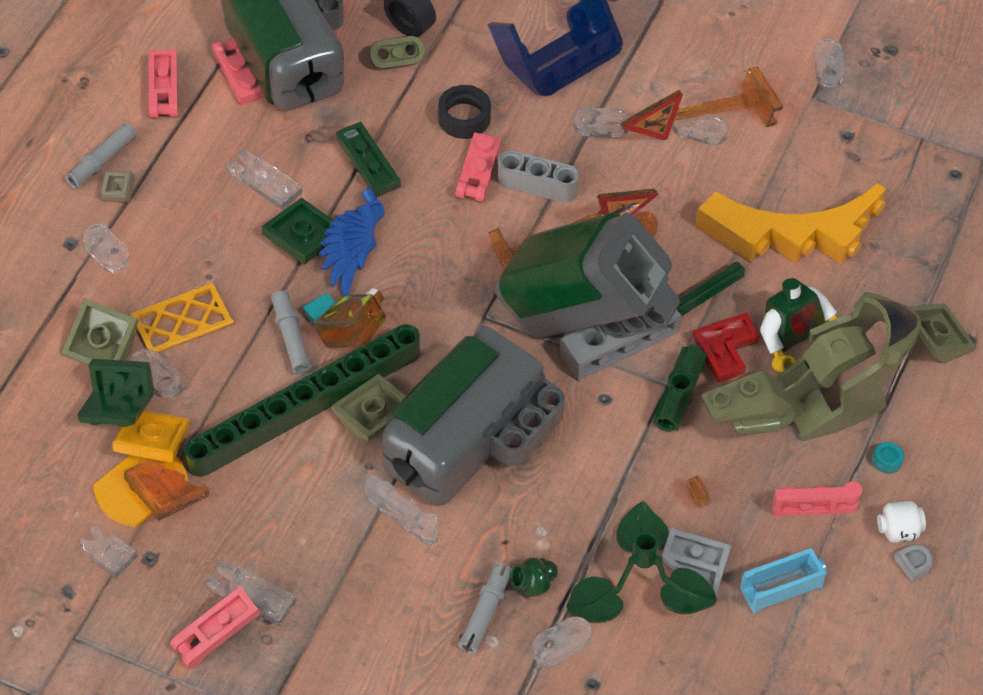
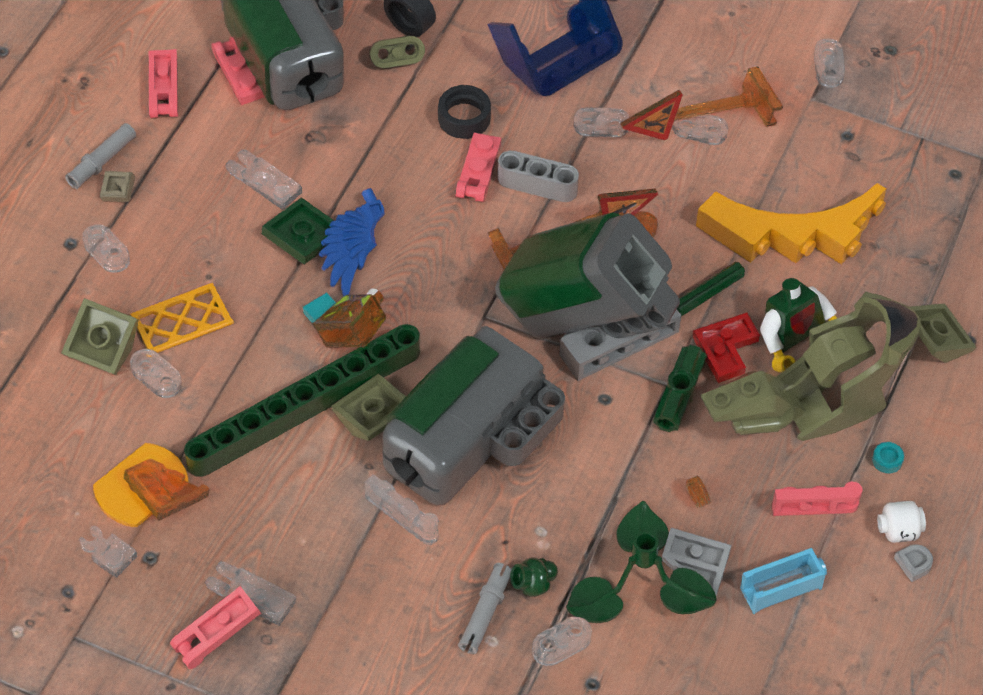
(118, 393): dark green bracket -> none
(153, 436): light orange tile -> none
(287, 321): light grey pin -> none
(368, 159): dark green plate -> none

